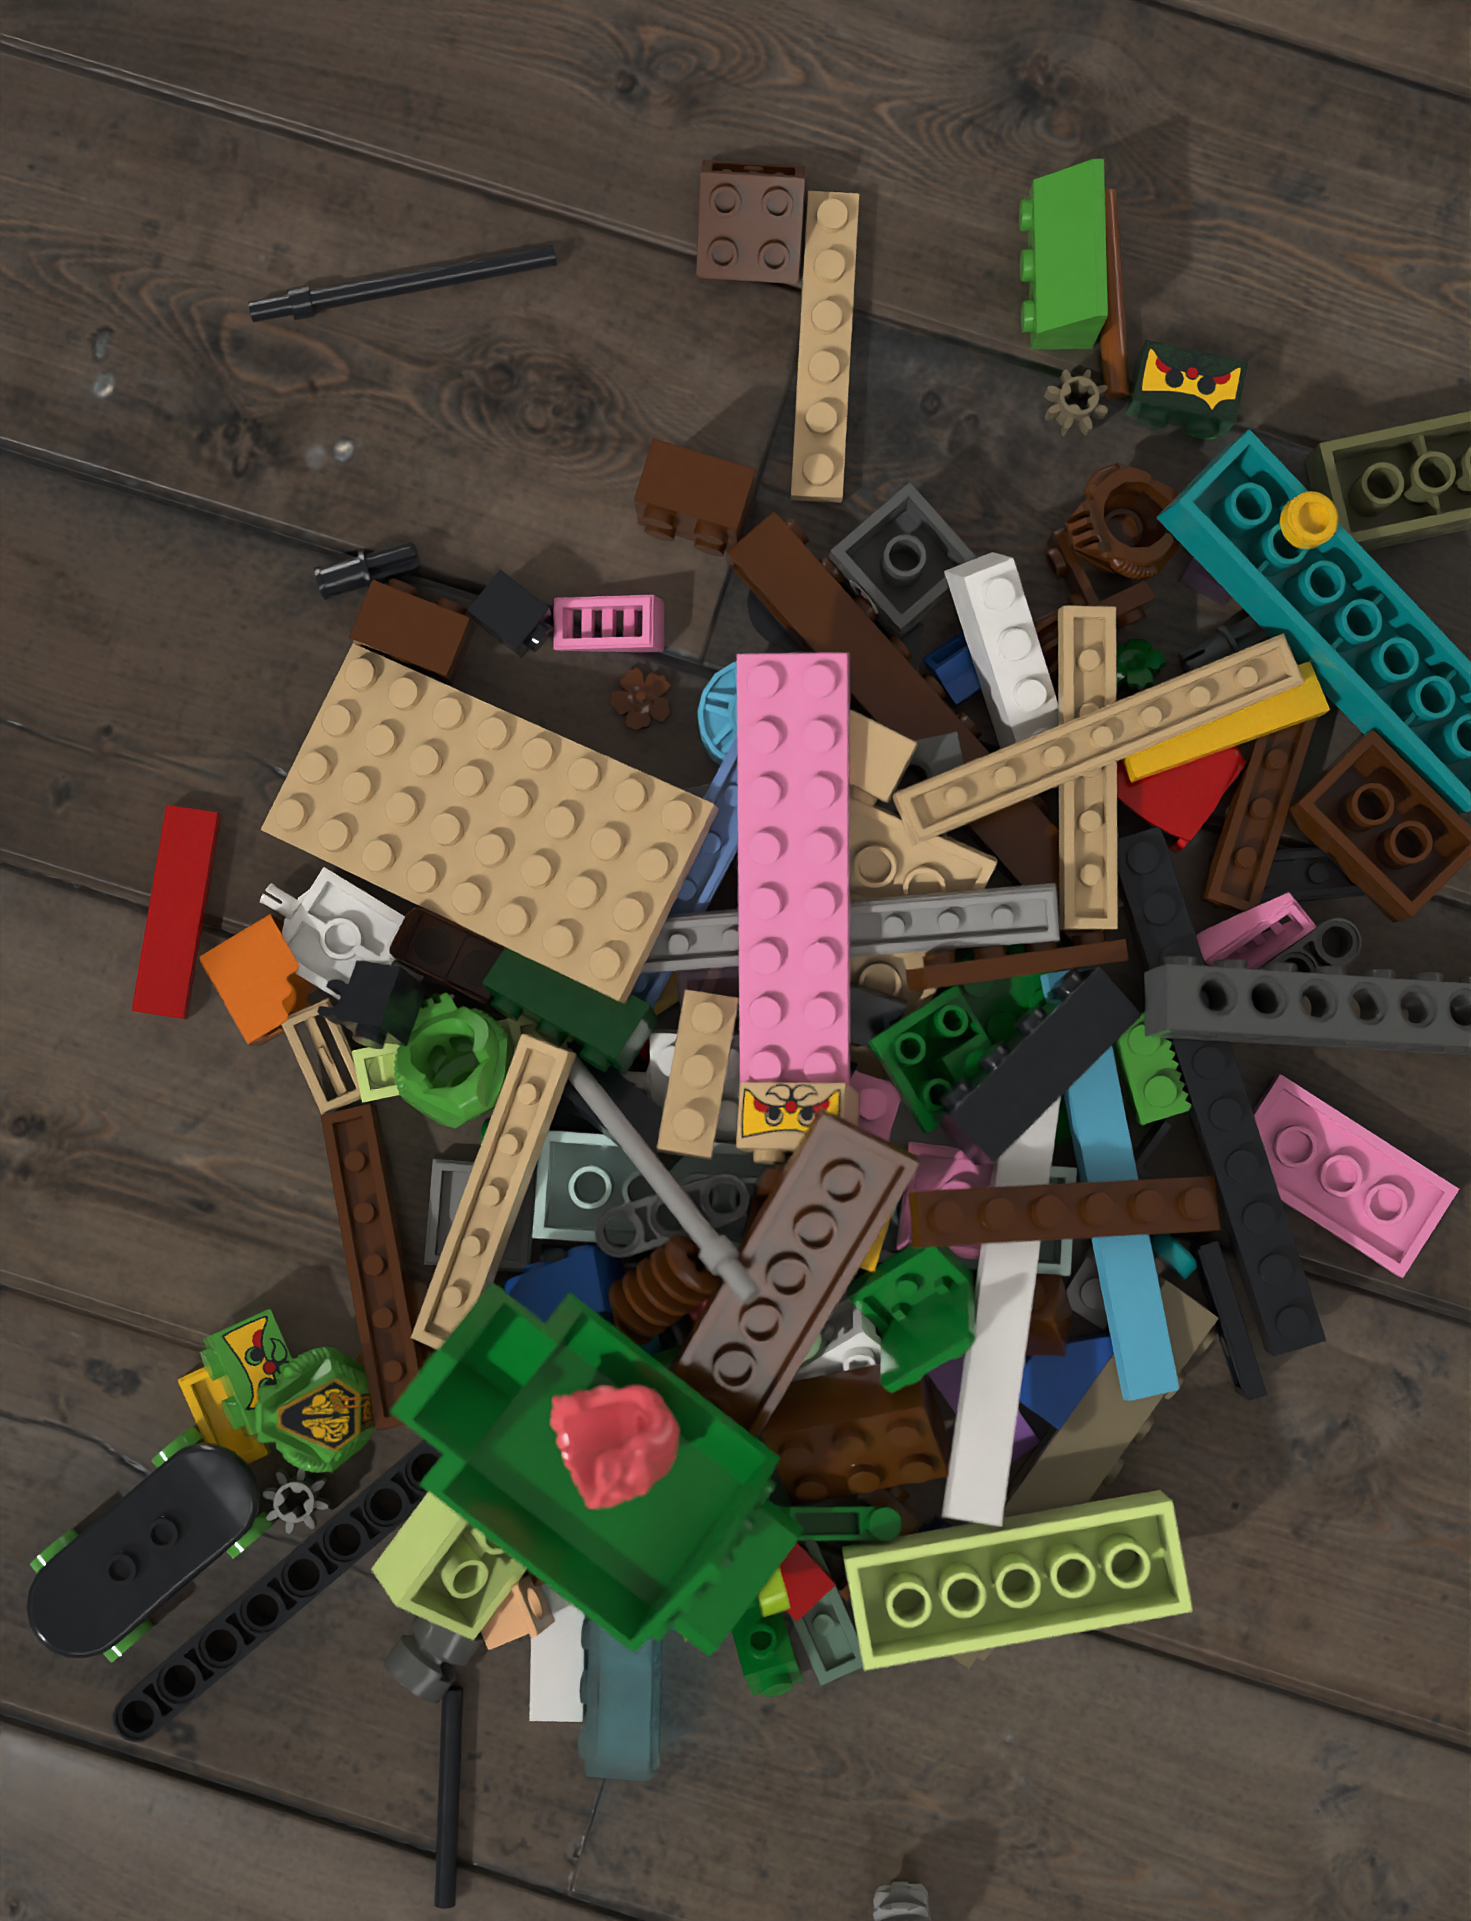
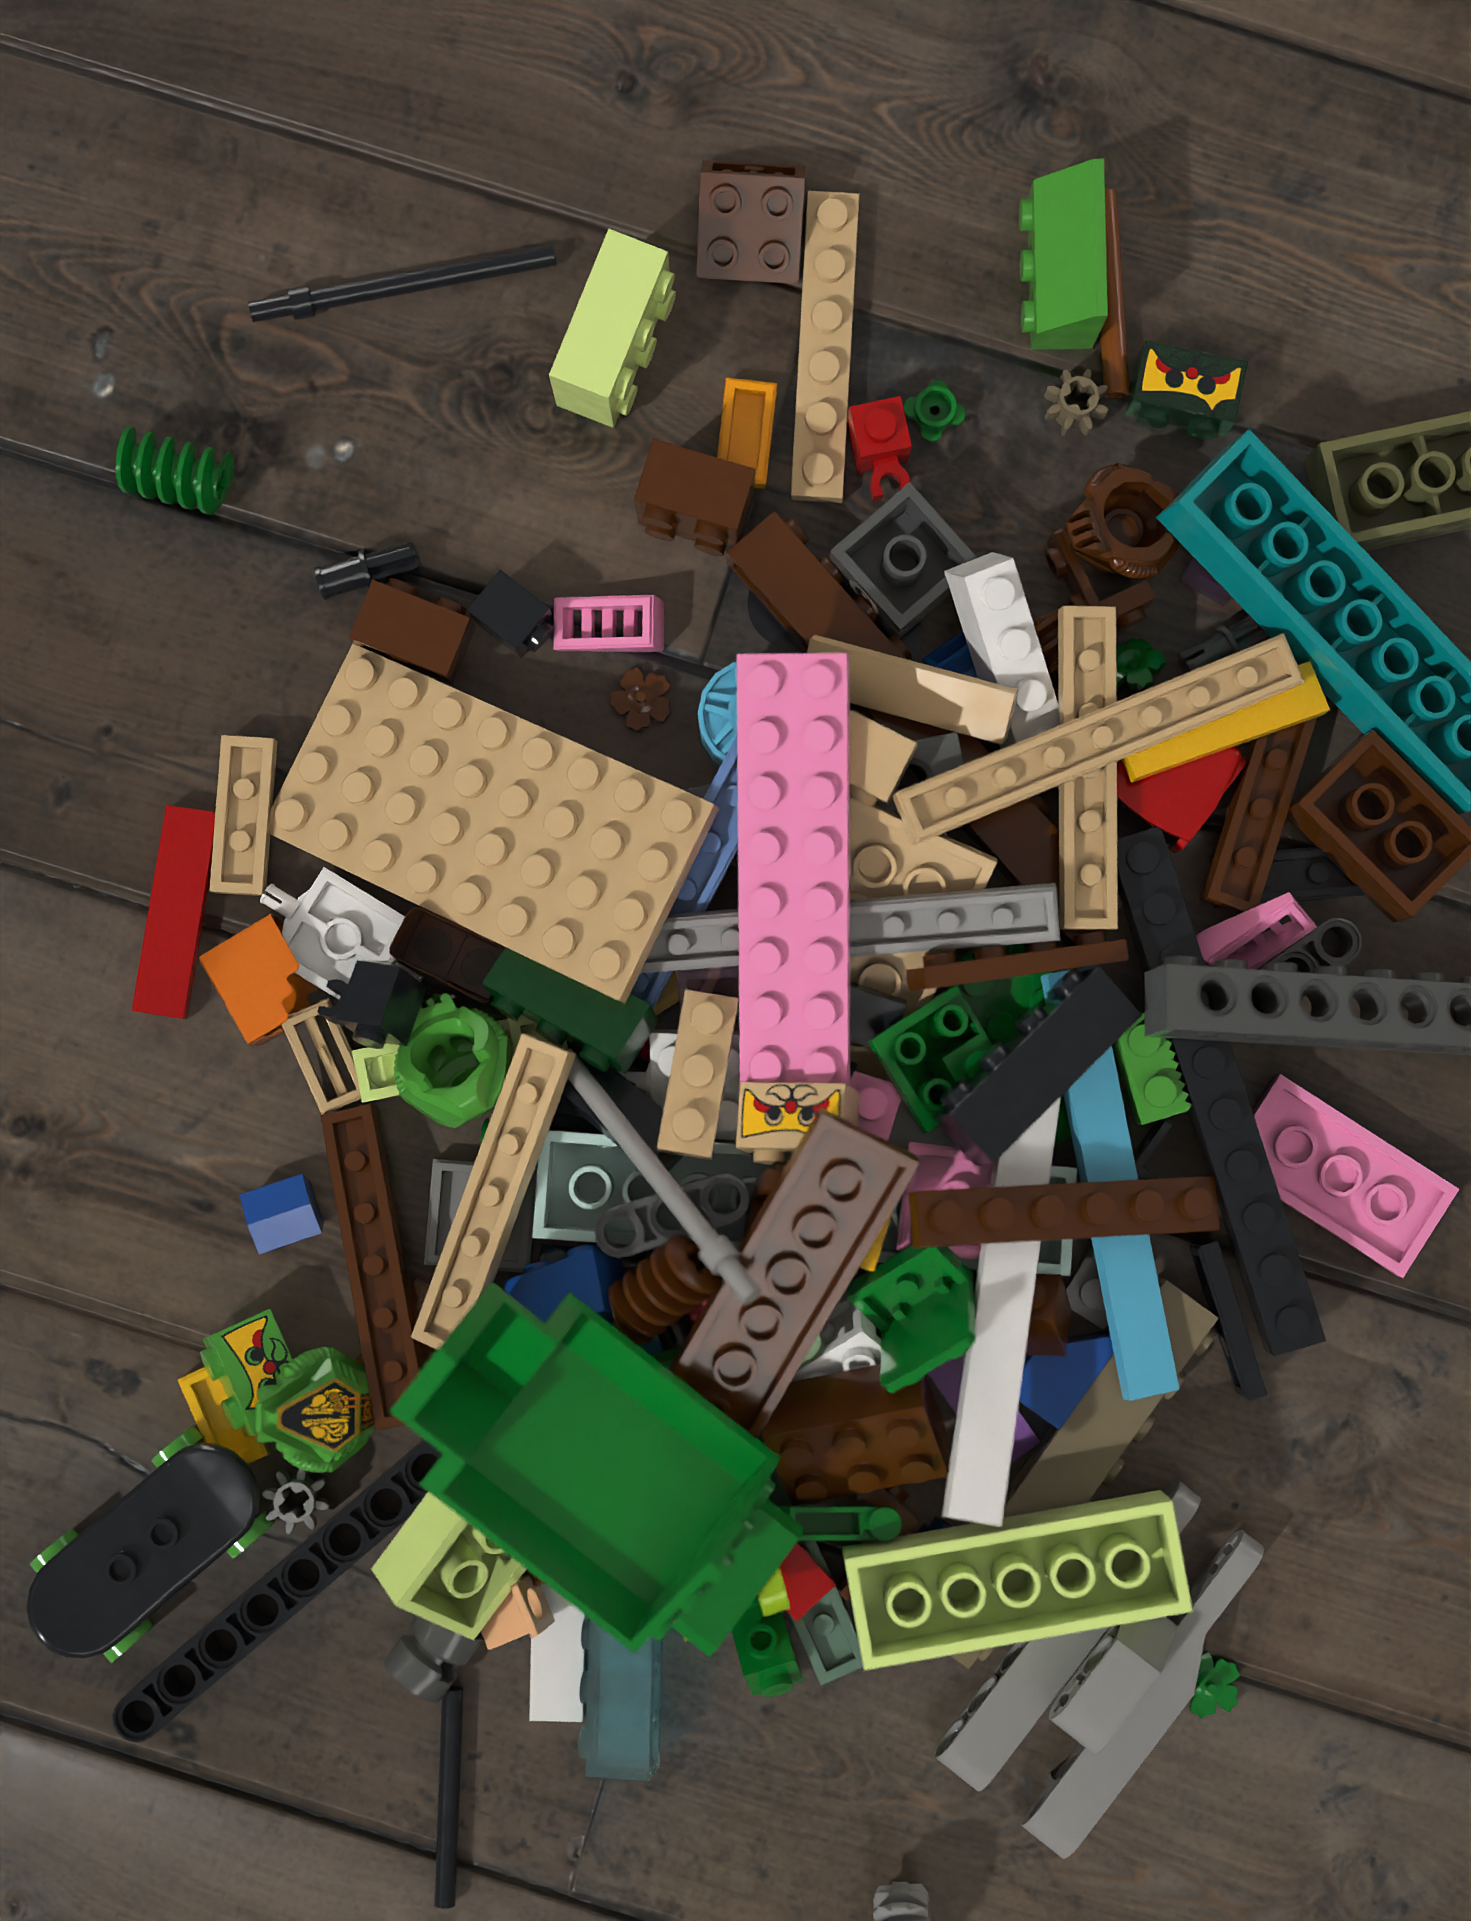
(172, 475): none -> green piece
(243, 815): none -> tan plate
(282, 1213): none -> blue piece
(613, 329): none -> yellowish green brick
(615, 1441): coral hair -> none
(748, 425): none -> light orange tile
(880, 442): none -> red brick
(925, 692): none -> tan tile
(934, 396): none -> green plate
(1112, 1704): none -> light grey beam
(1173, 1255): teal tile -> none
(1214, 1686): none -> green plant
(1309, 520): yellow tile -> none

